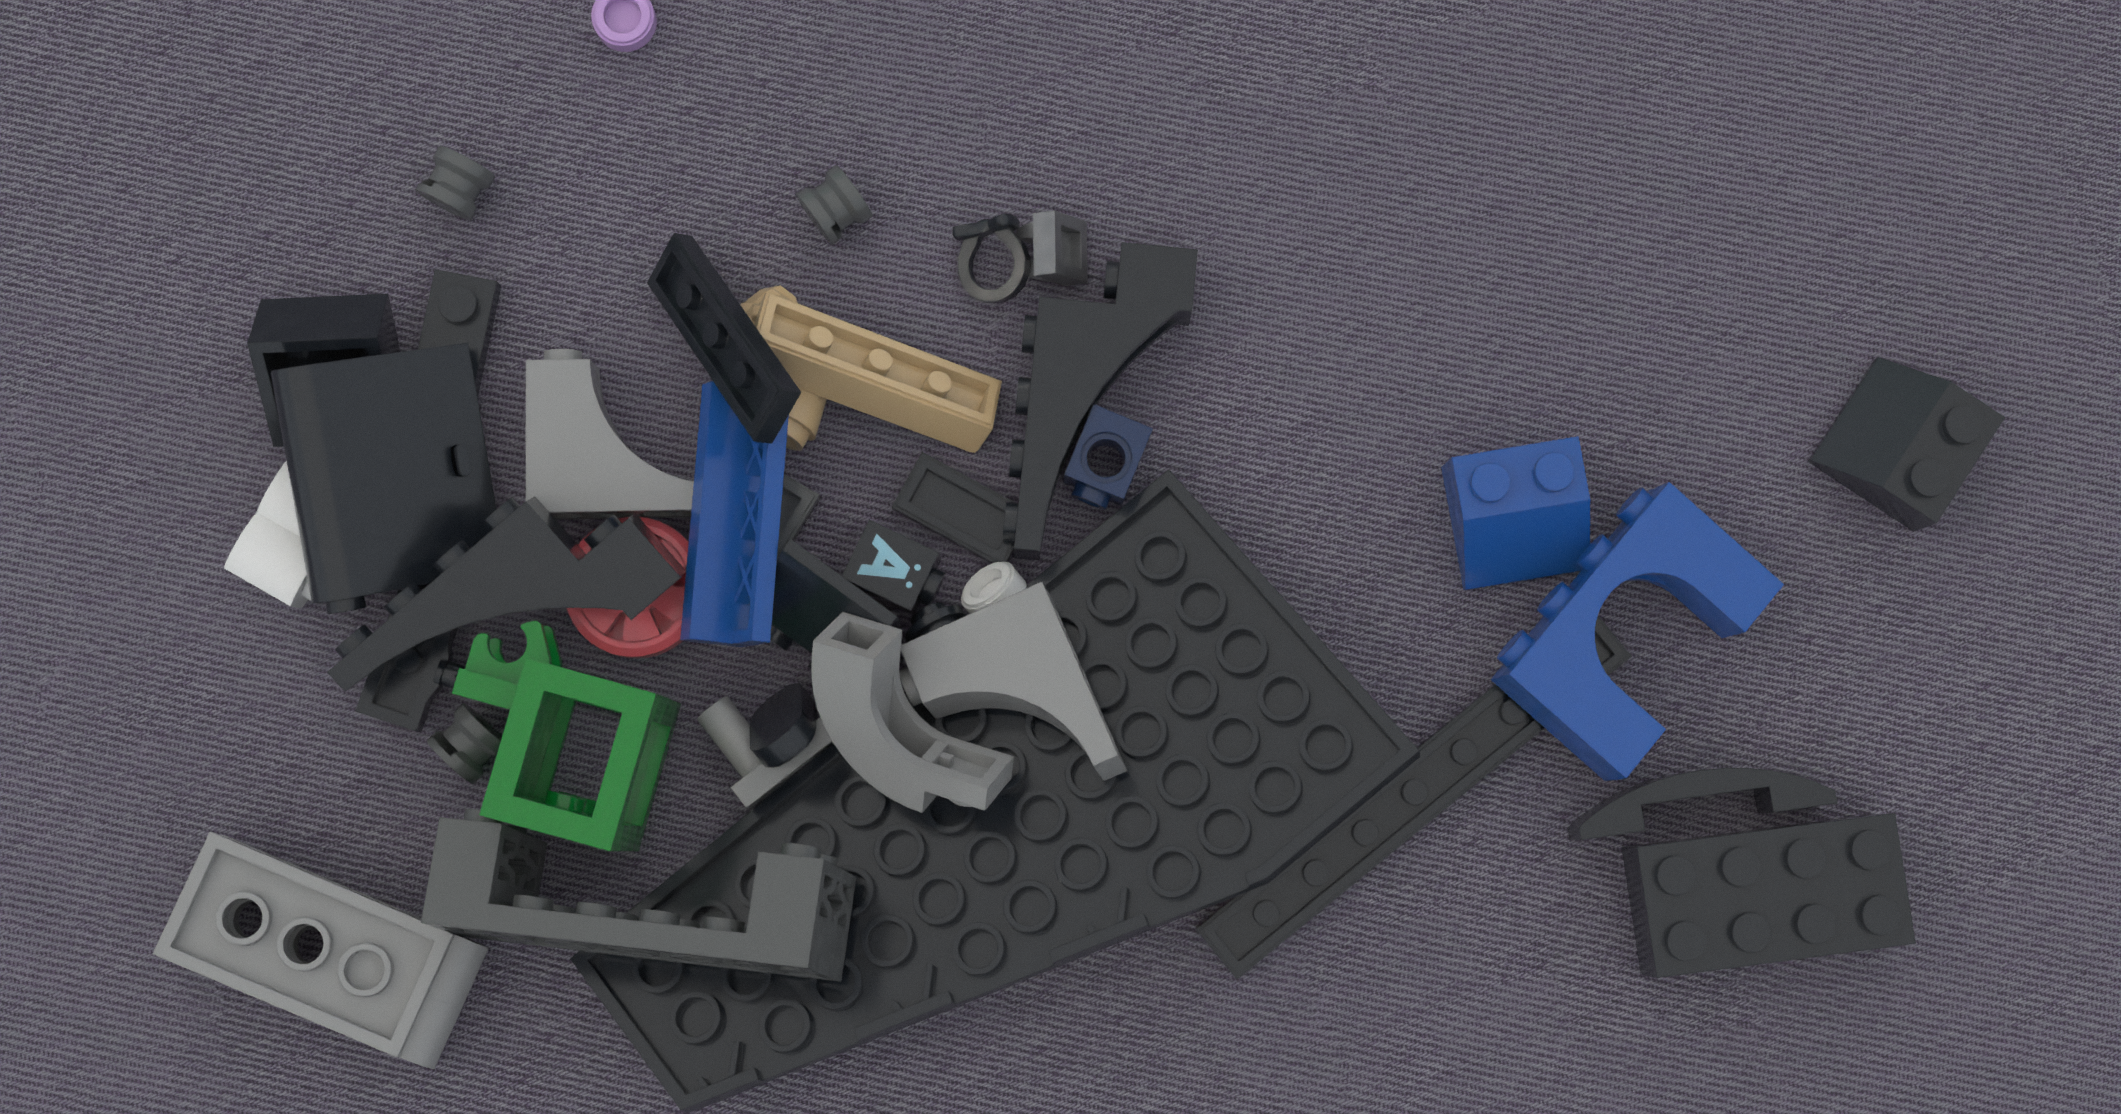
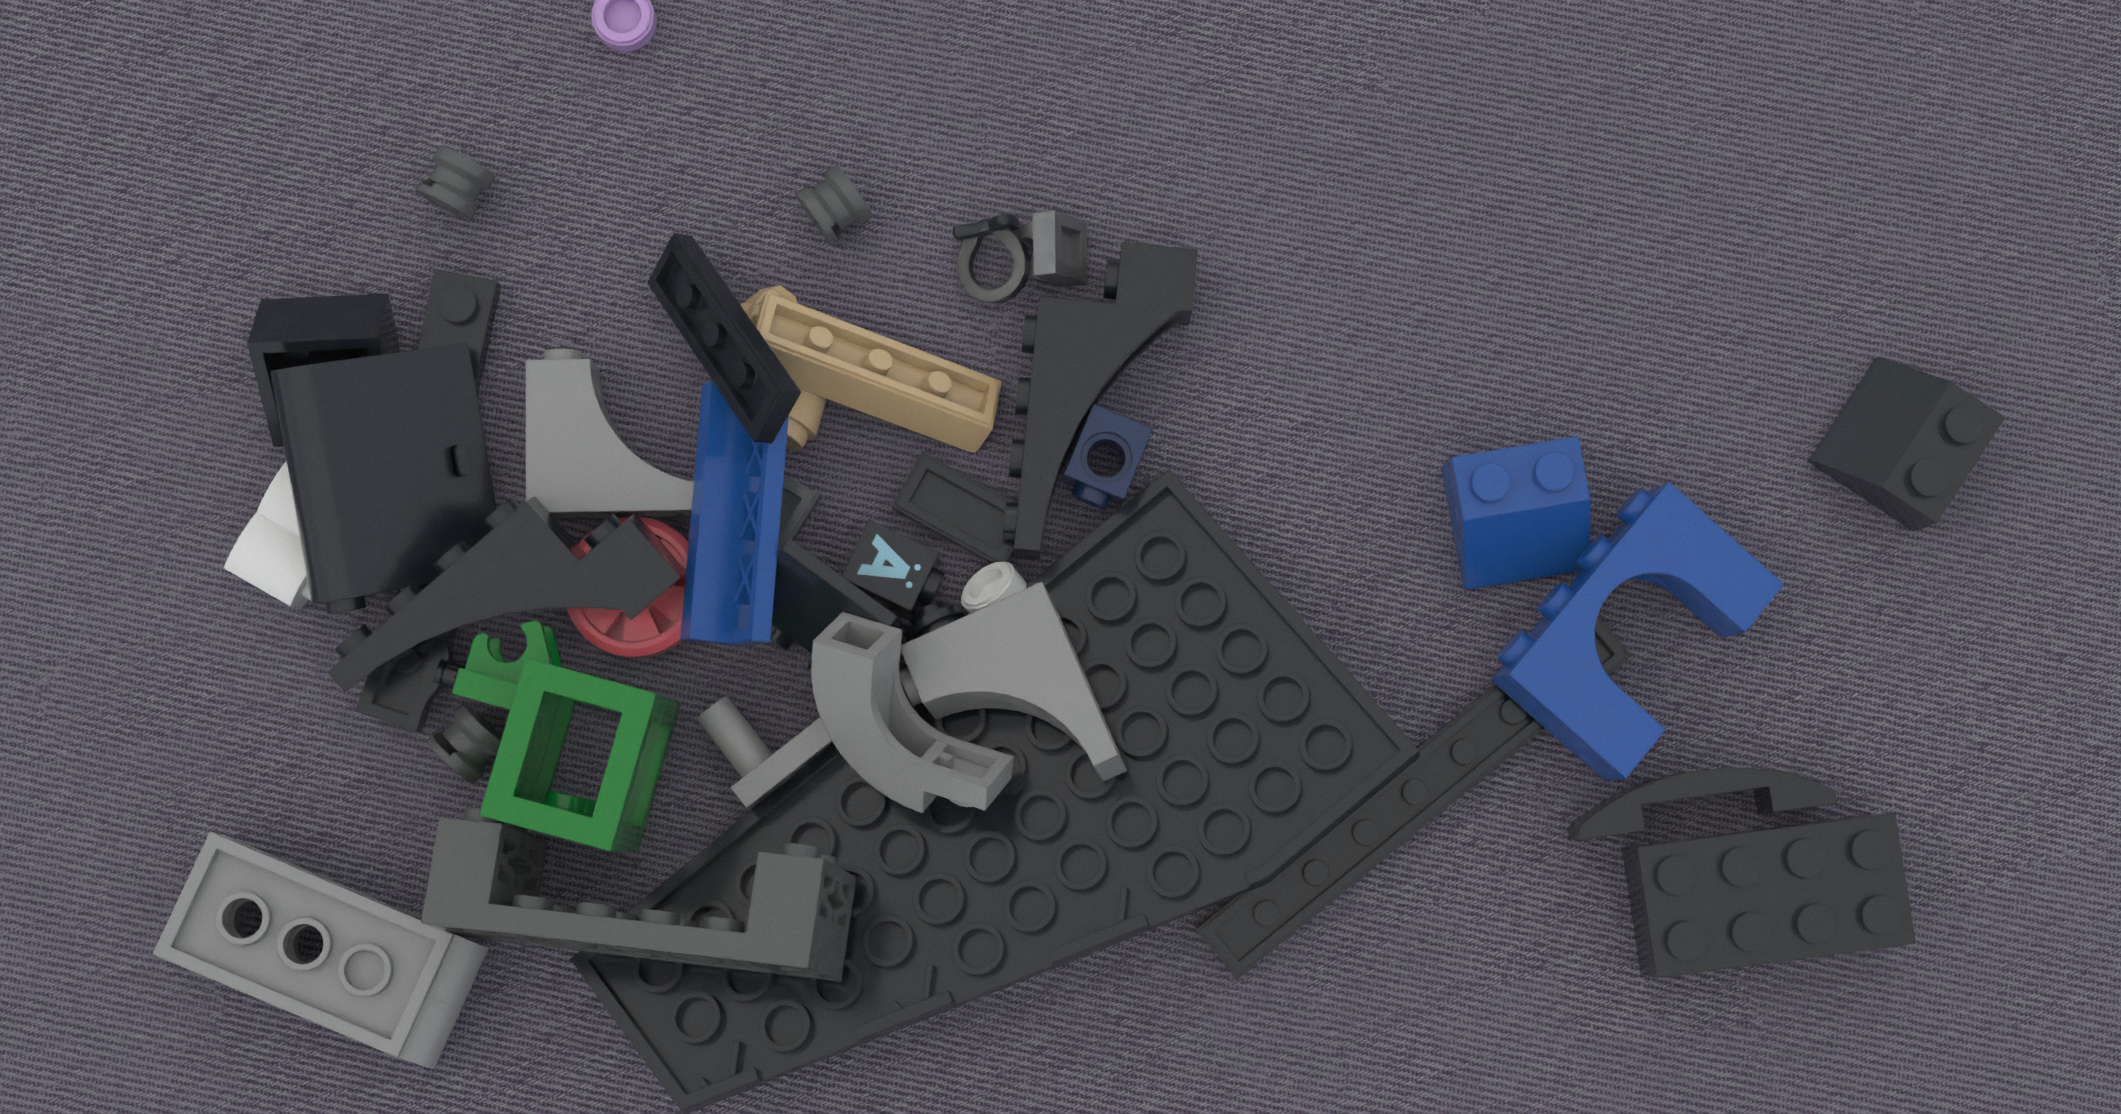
(783, 726): black tile -> none

